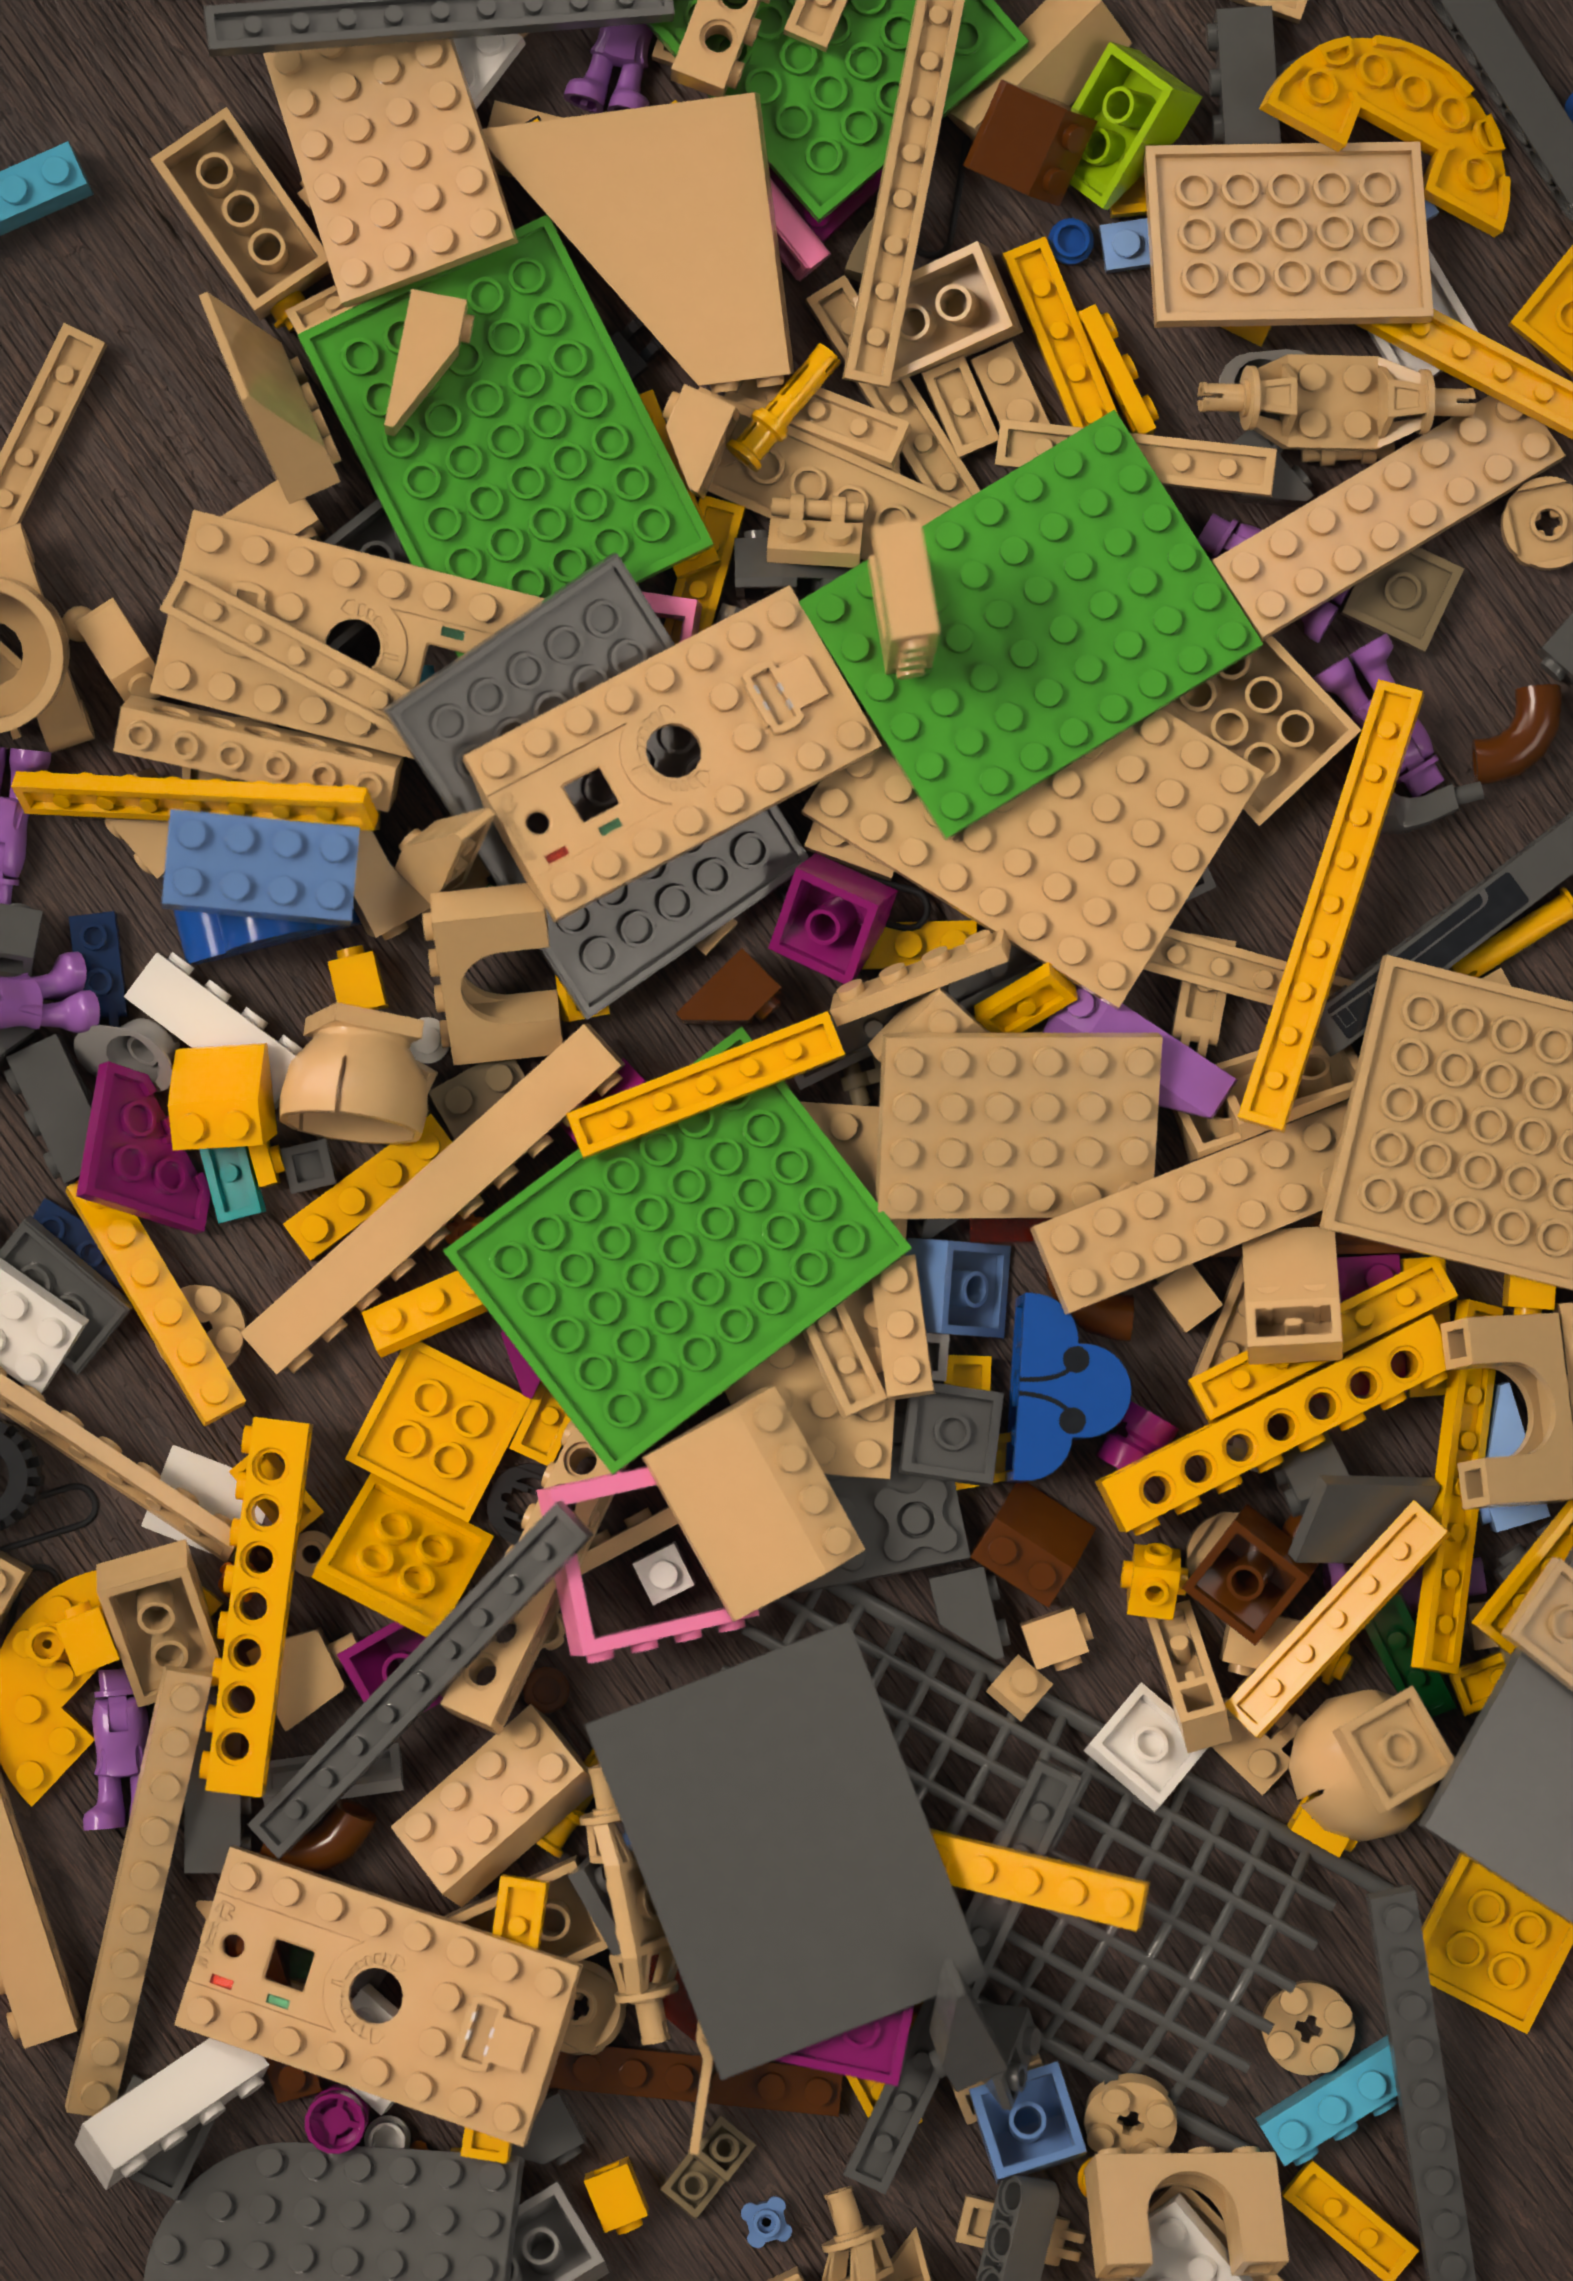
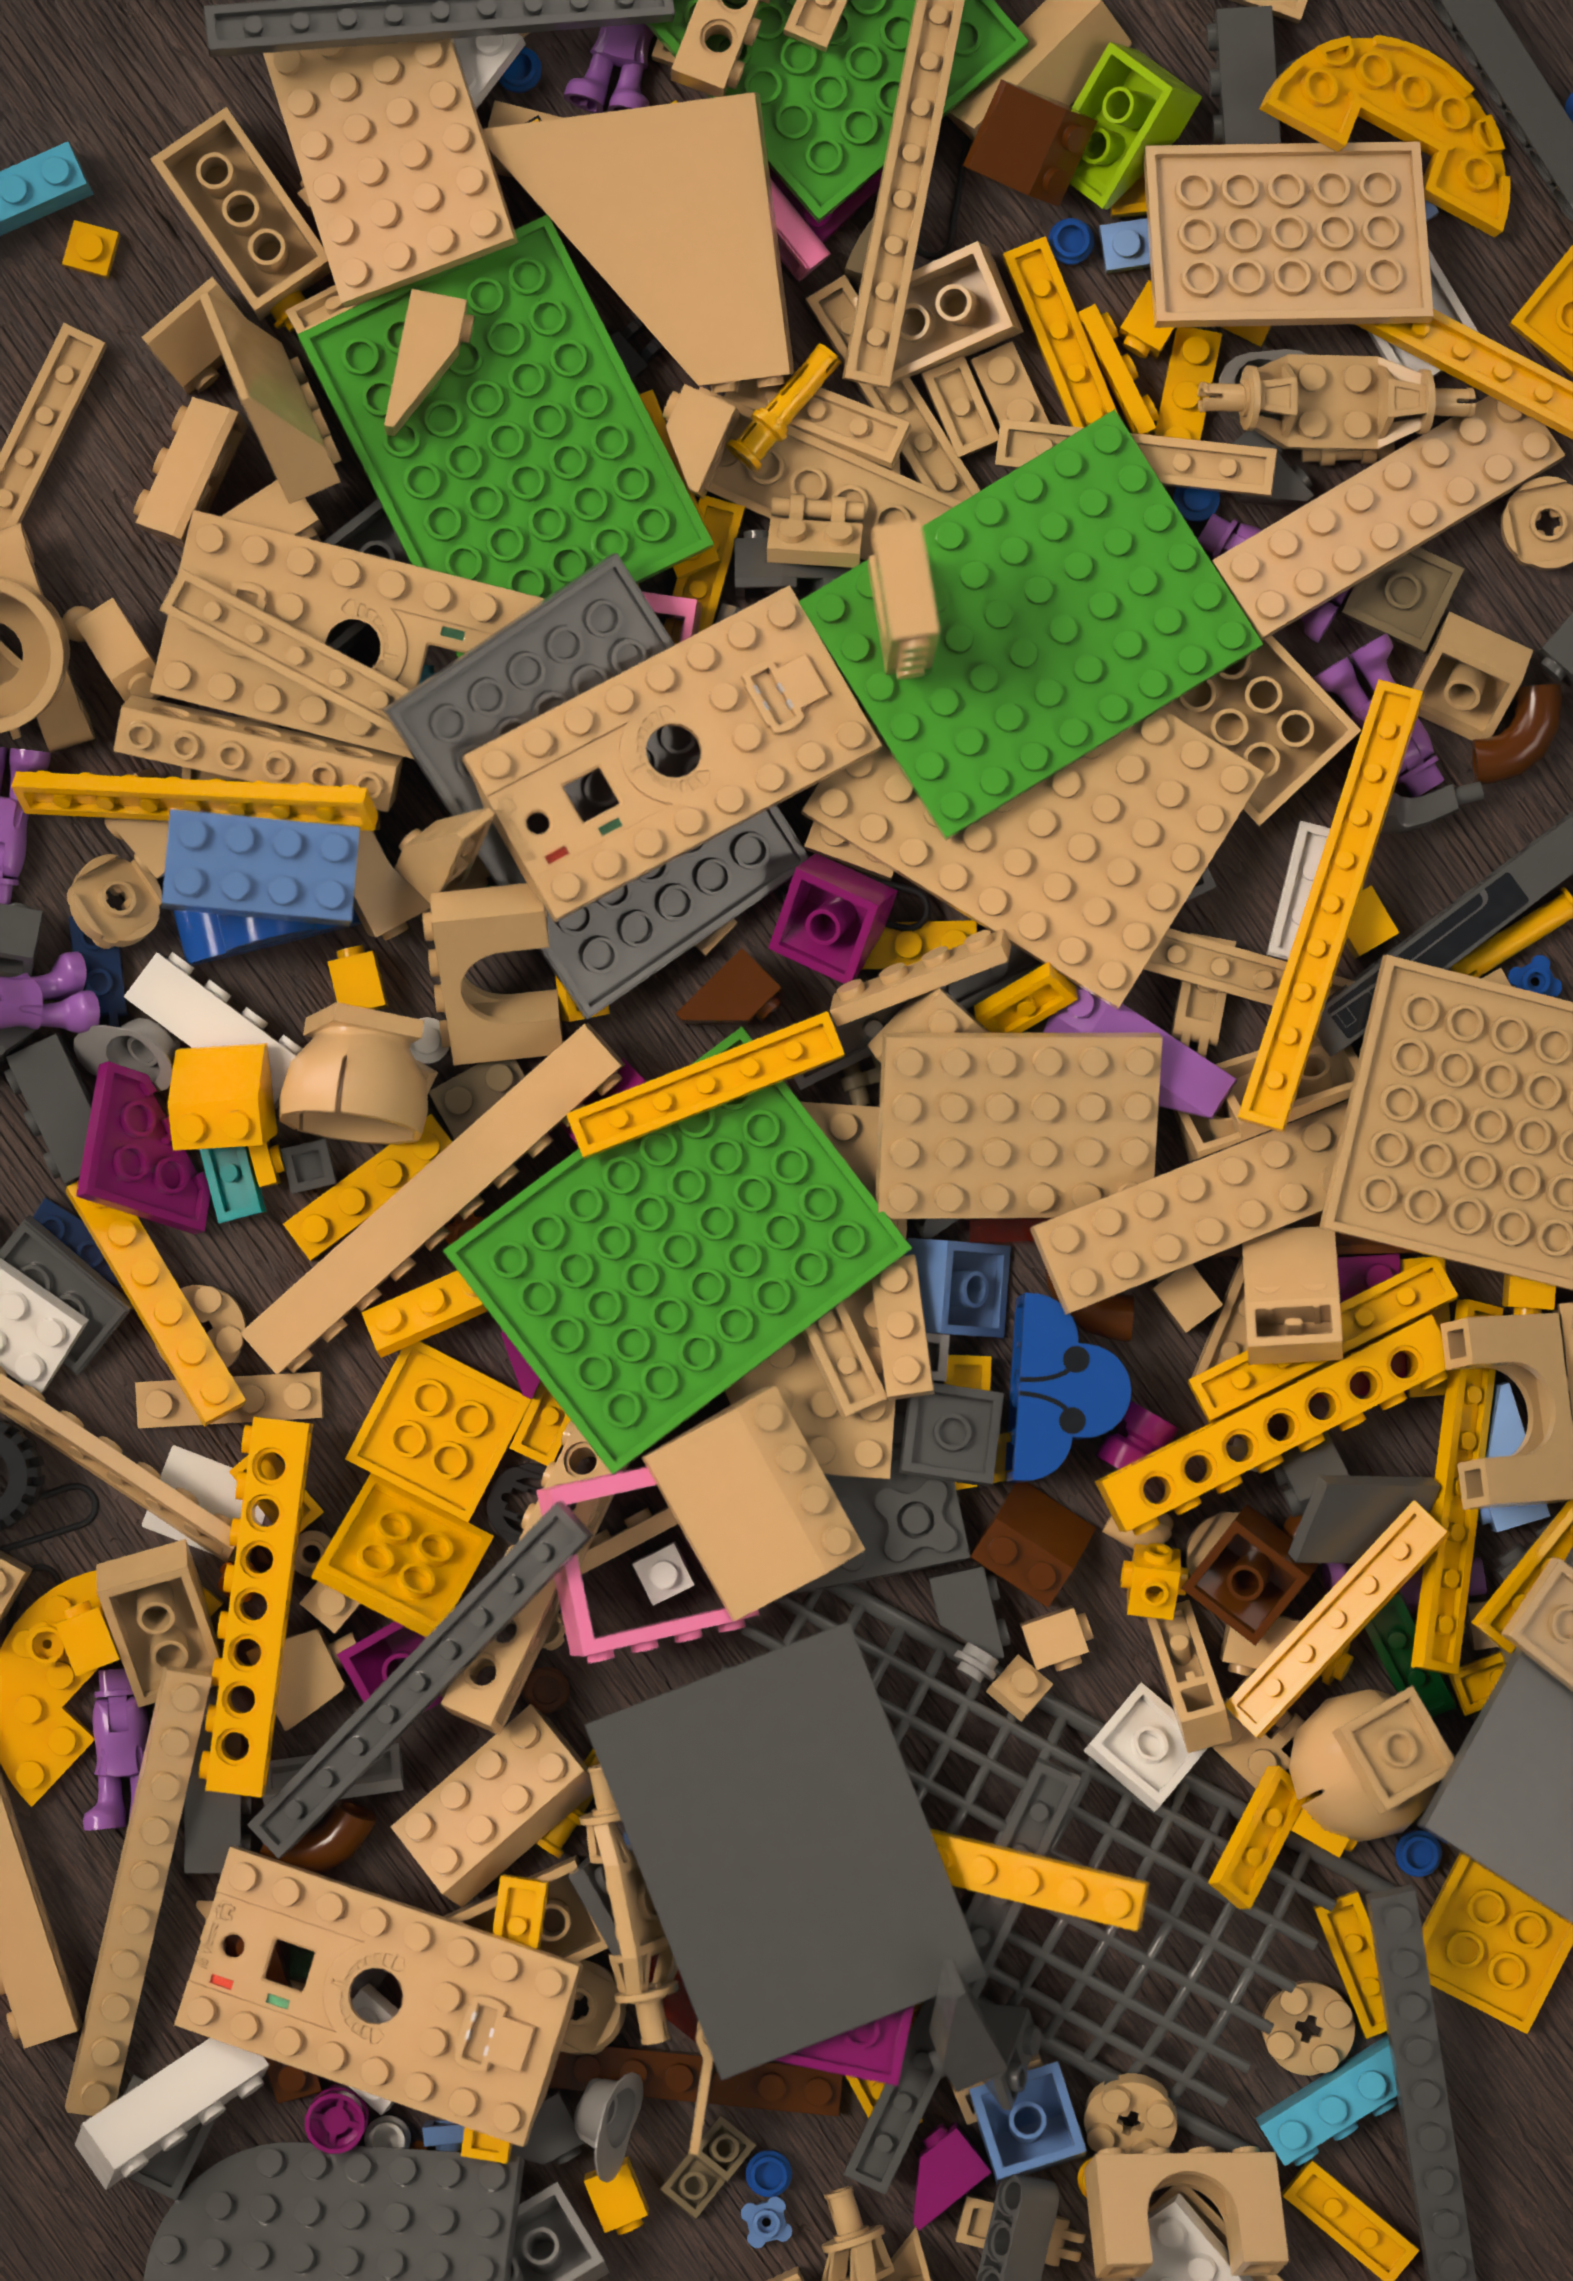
(91, 249): none -> yellow plate
(106, 924): none -> tan plate
(187, 342): none -> tan slope
(190, 469): none -> tan slope
(266, 1396): none -> tan plate
(329, 1606): none -> tan brick
(443, 2135): none -> medium blue plate
(522, 73): none -> blue plate
(606, 2120): none -> light grey piece
(768, 2173): none -> blue plate
(945, 2172): none -> magenta slope
(976, 1663): none -> light grey plate
(1139, 330): none -> yellow brick
(1156, 1535): none -> tan arm
(1190, 362): none -> yellow plate
(1196, 504): none -> blue plate
(1257, 1838): none -> yellow plate
(1300, 874): none -> white tile
(1352, 1947): none -> yellow plate
(1370, 924): none -> yellow brick
(1418, 1853): none -> blue plate
(1470, 677): none -> tan slope
(1537, 969): none -> blue plate

